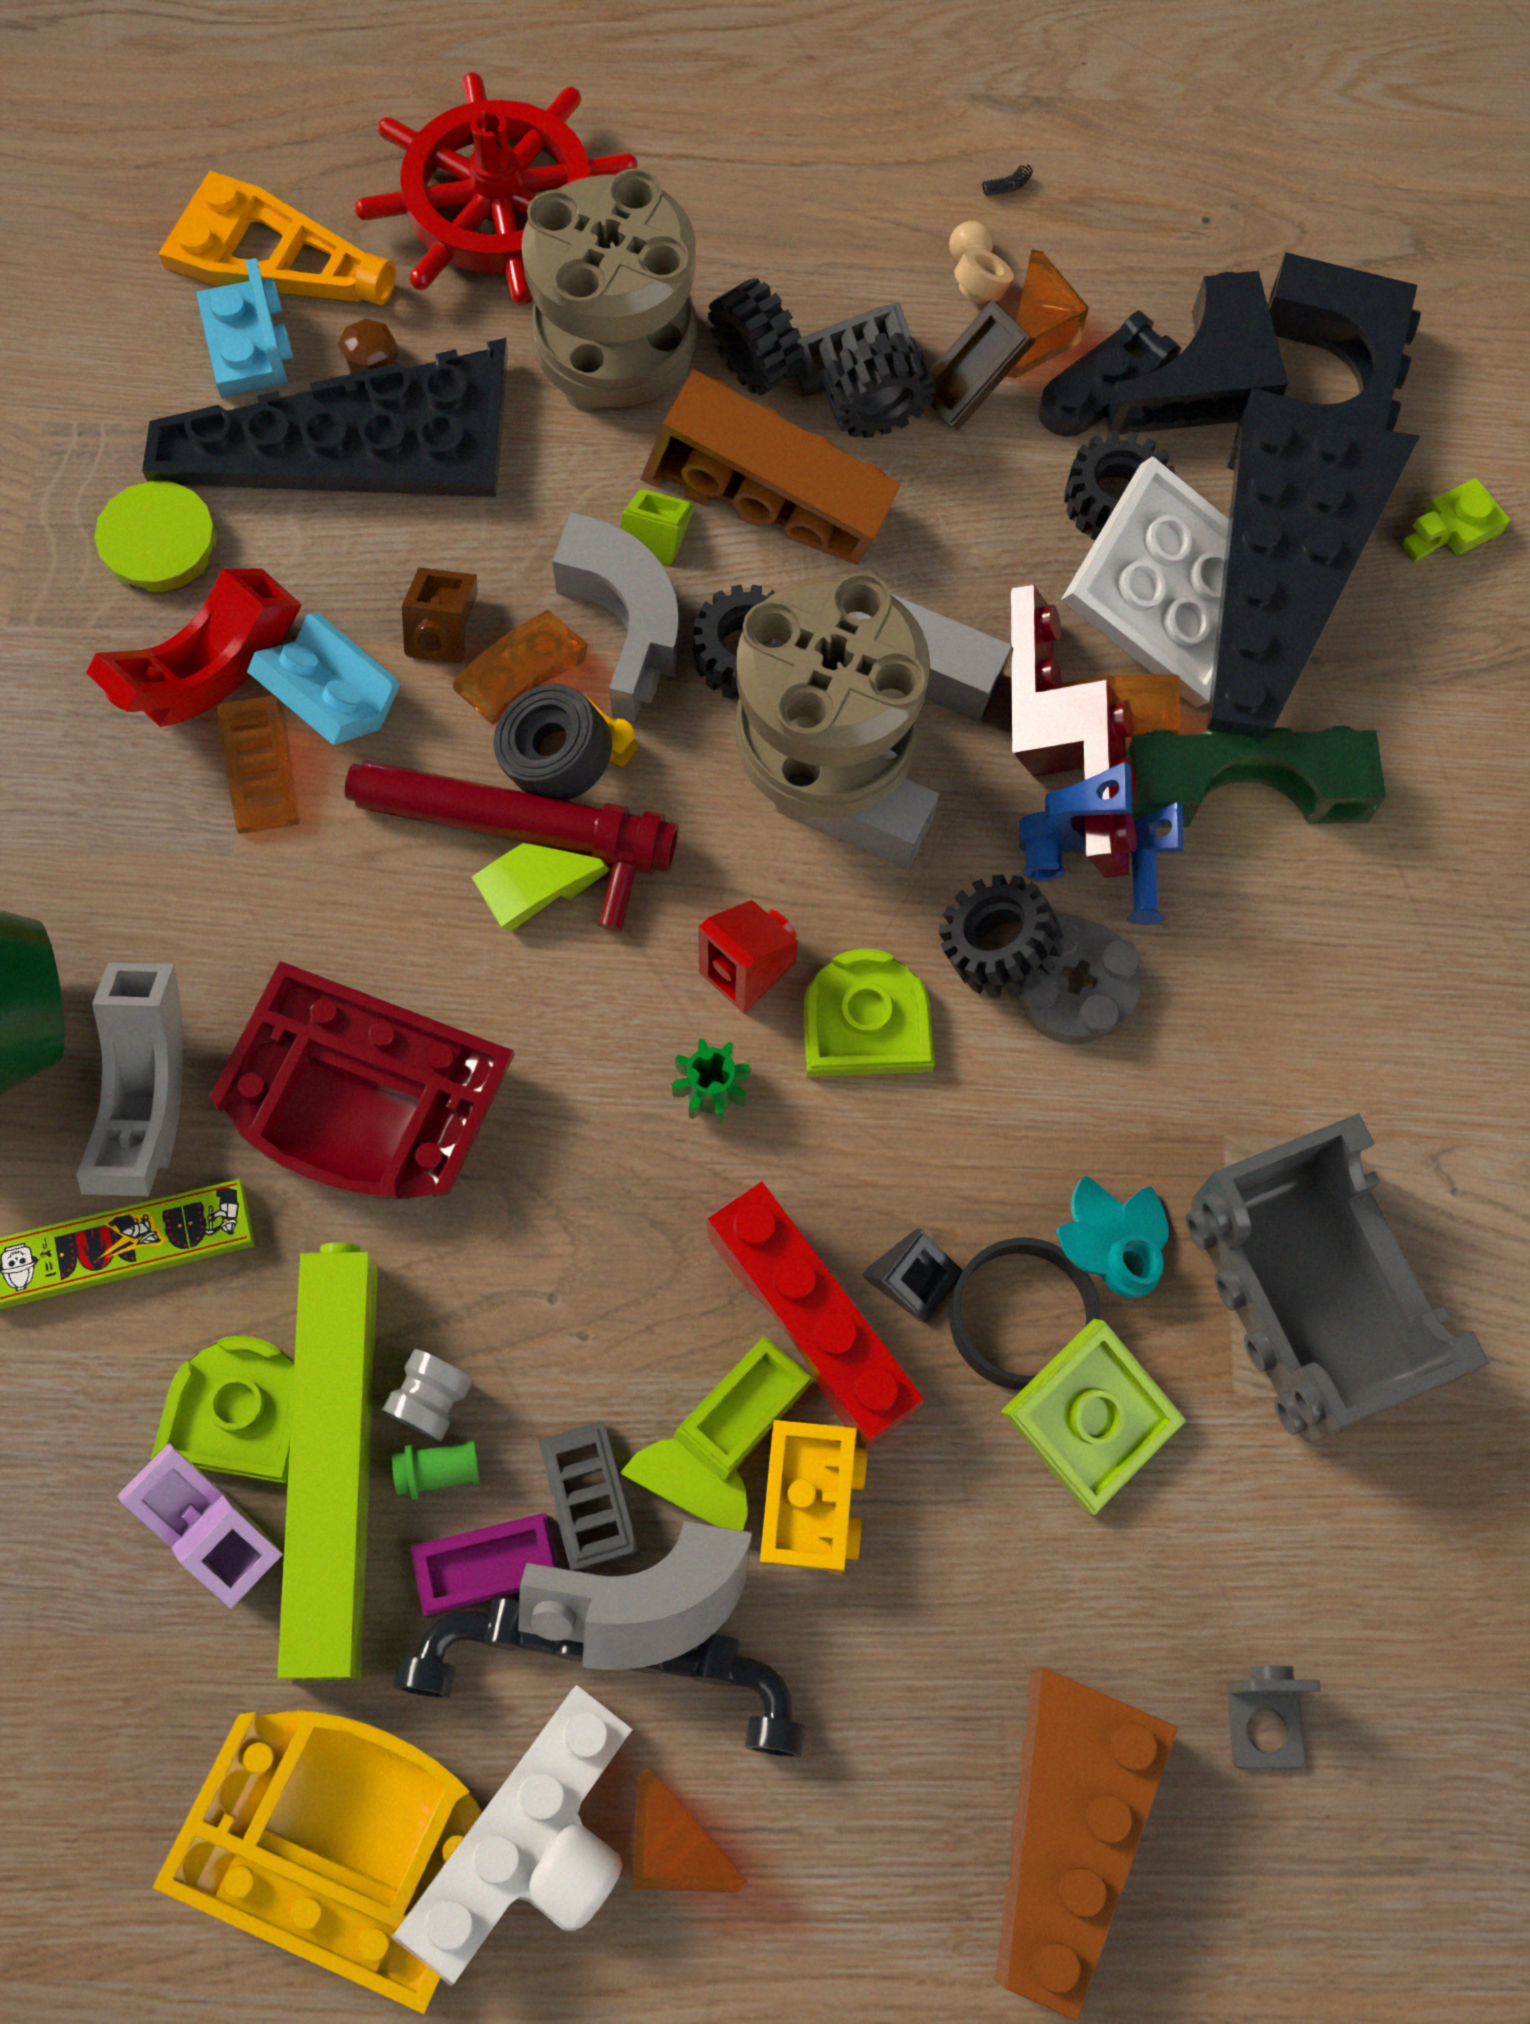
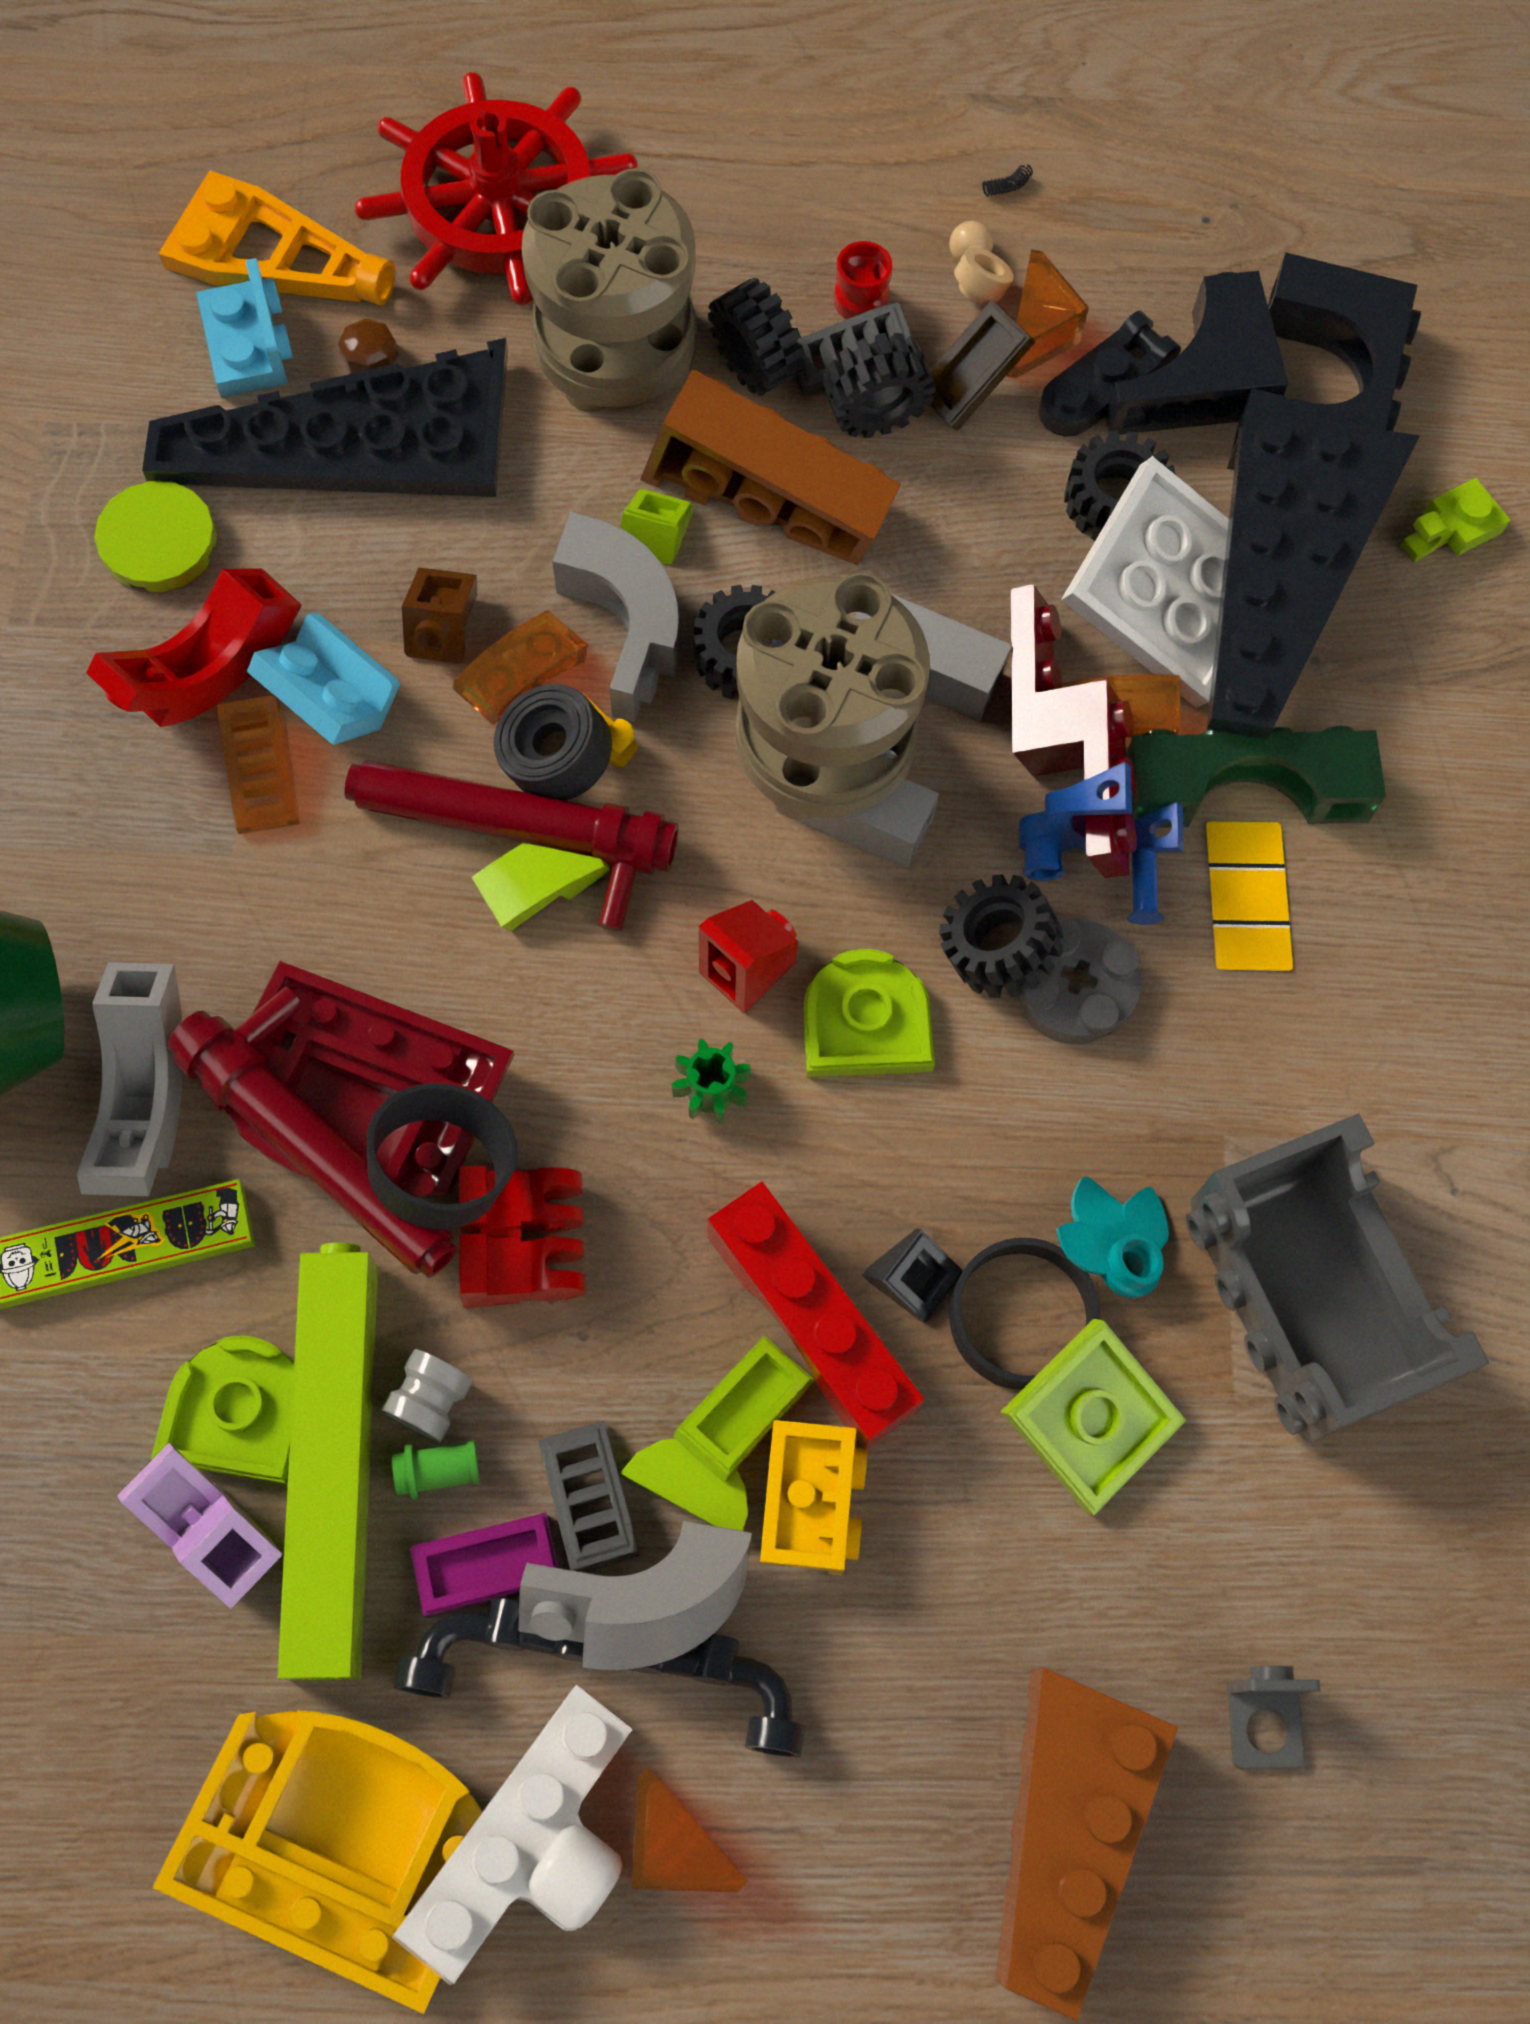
(238, 1076): none -> dark red cylinder
(448, 1105): none -> black tyre
(492, 1256): none -> red legs
(862, 278): none -> red wheel
(1249, 896): none -> yellow sticker

